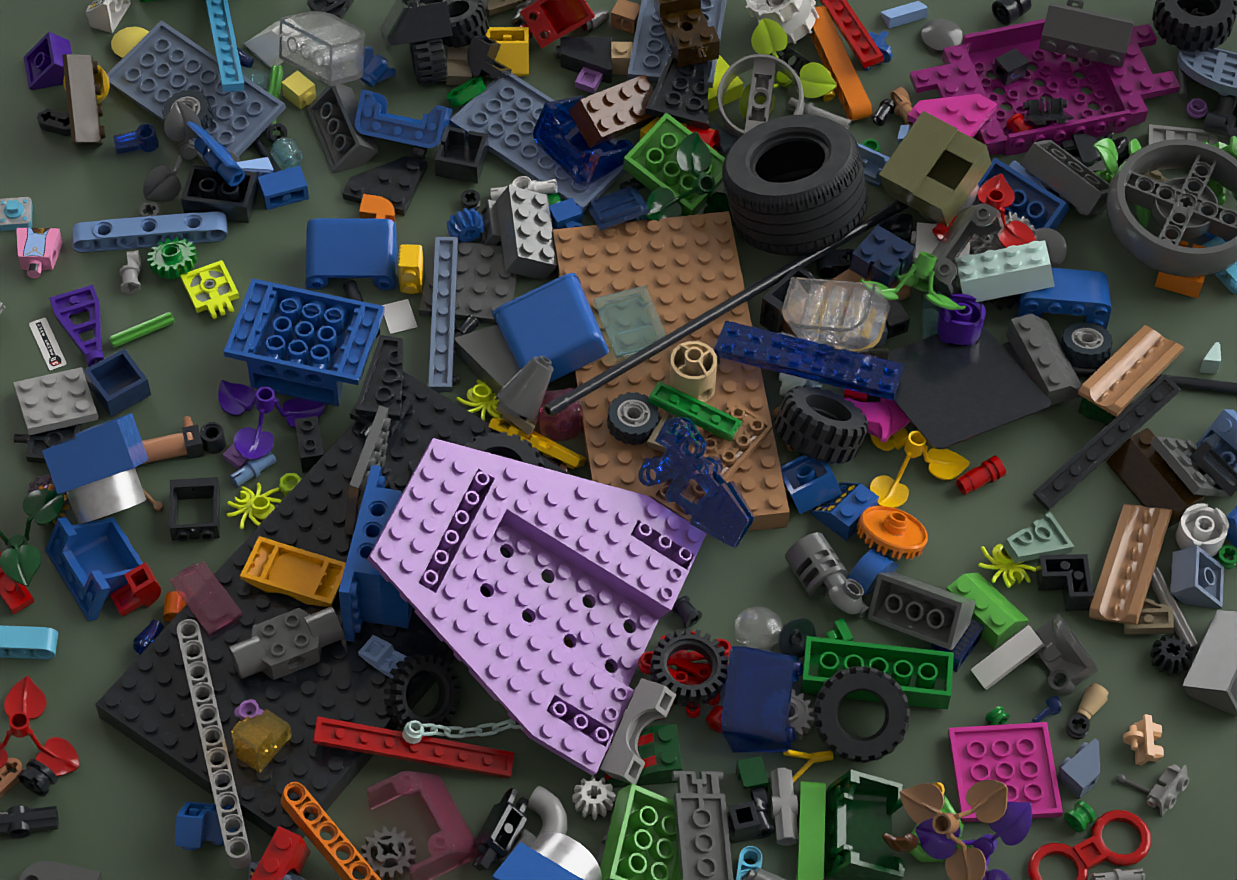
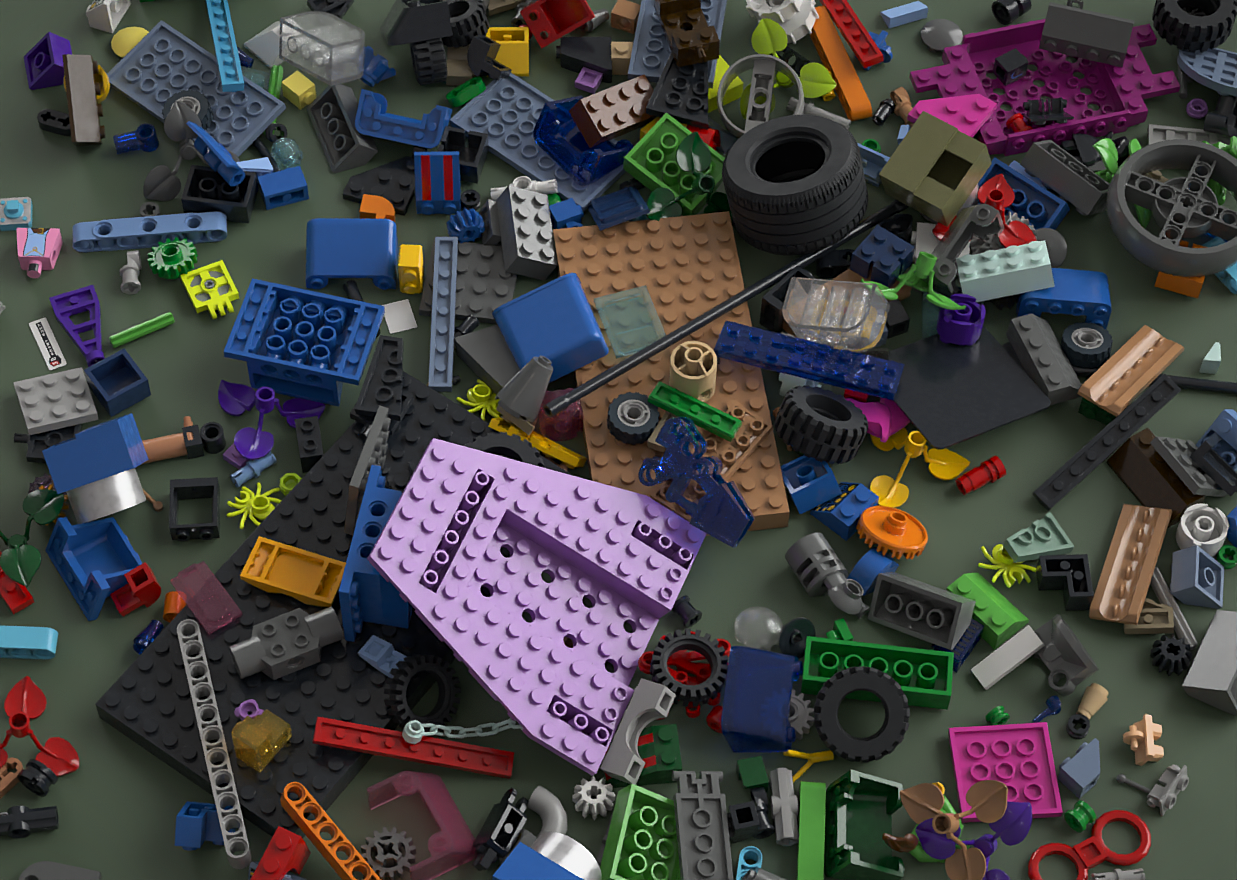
(437, 182): none -> blue slope

